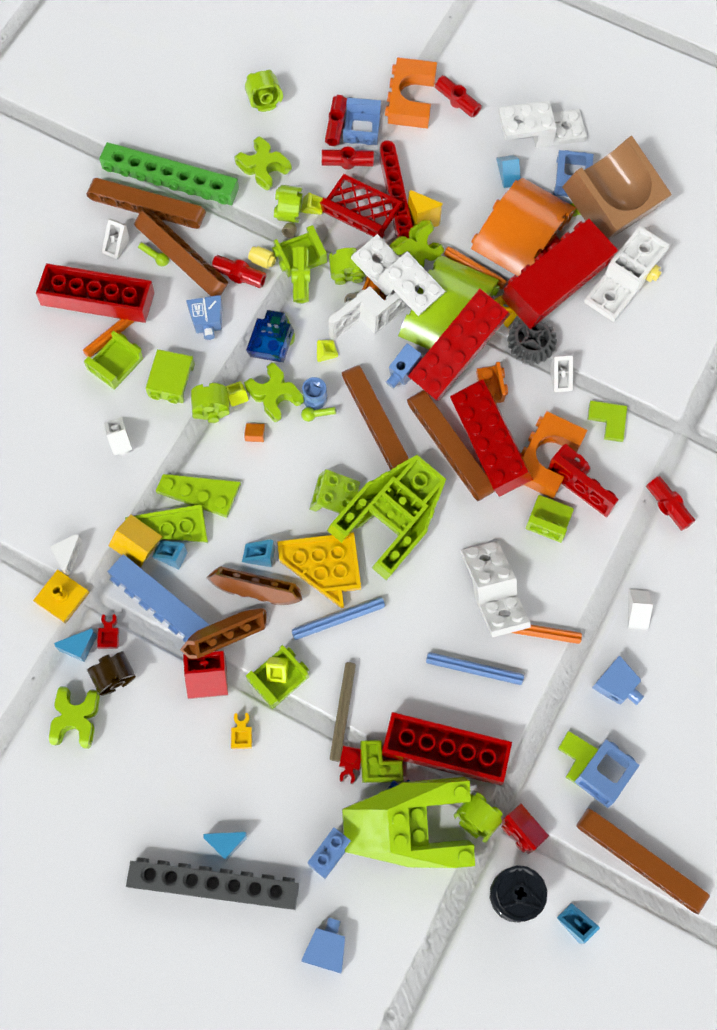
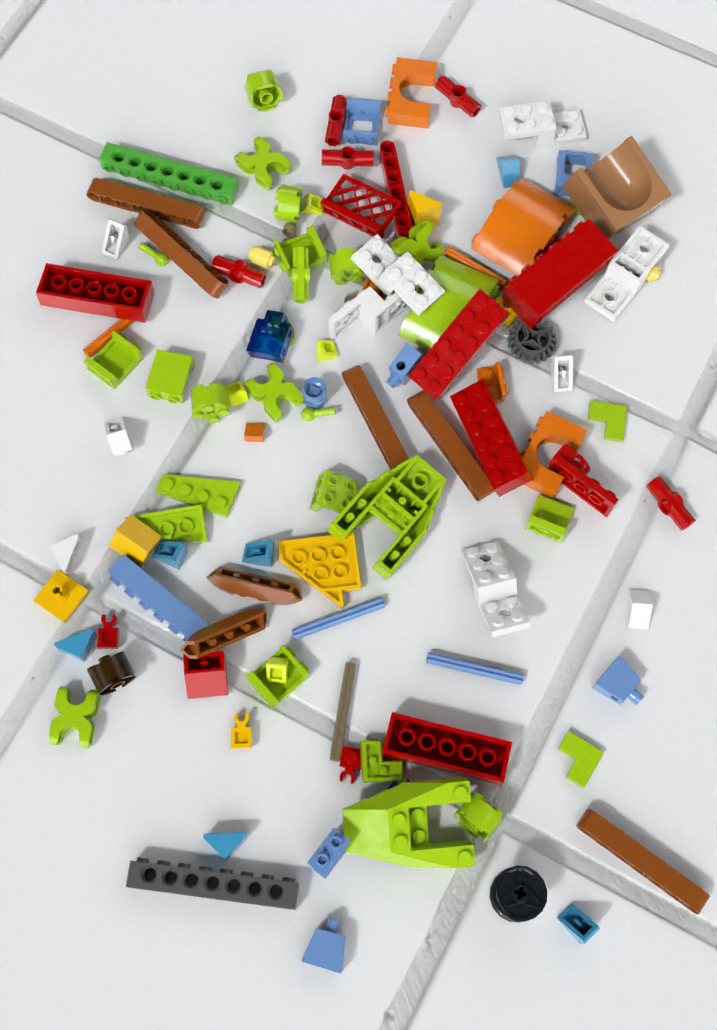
(206, 315): medium blue torso -> none
(524, 829): red slope -> none
(551, 633): orange axle -> none
(600, 786): medium blue window -> none

